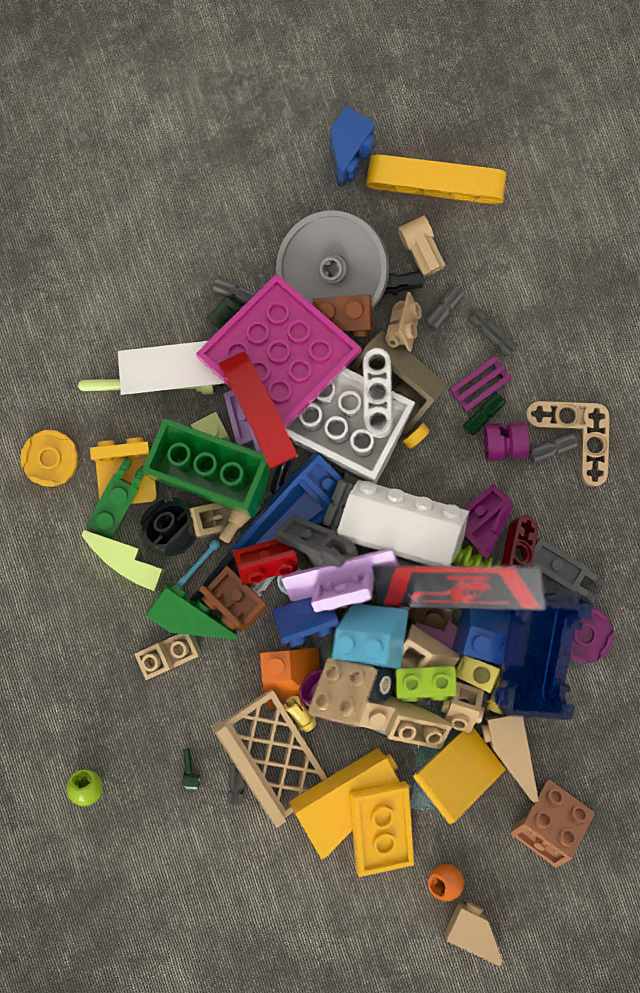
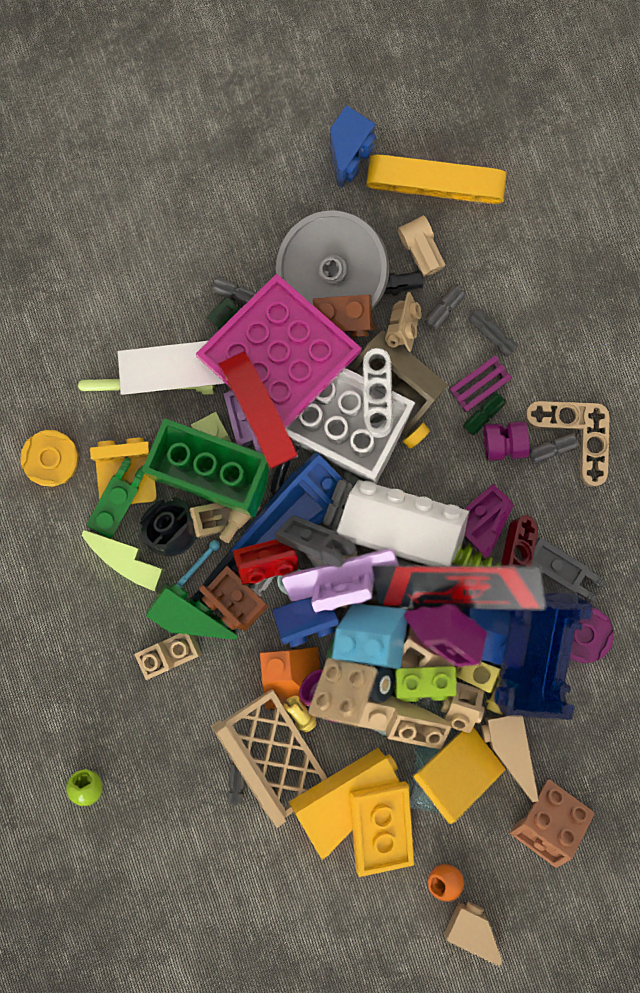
(190, 780): dark green hand -> none
(449, 633): none -> magenta slope

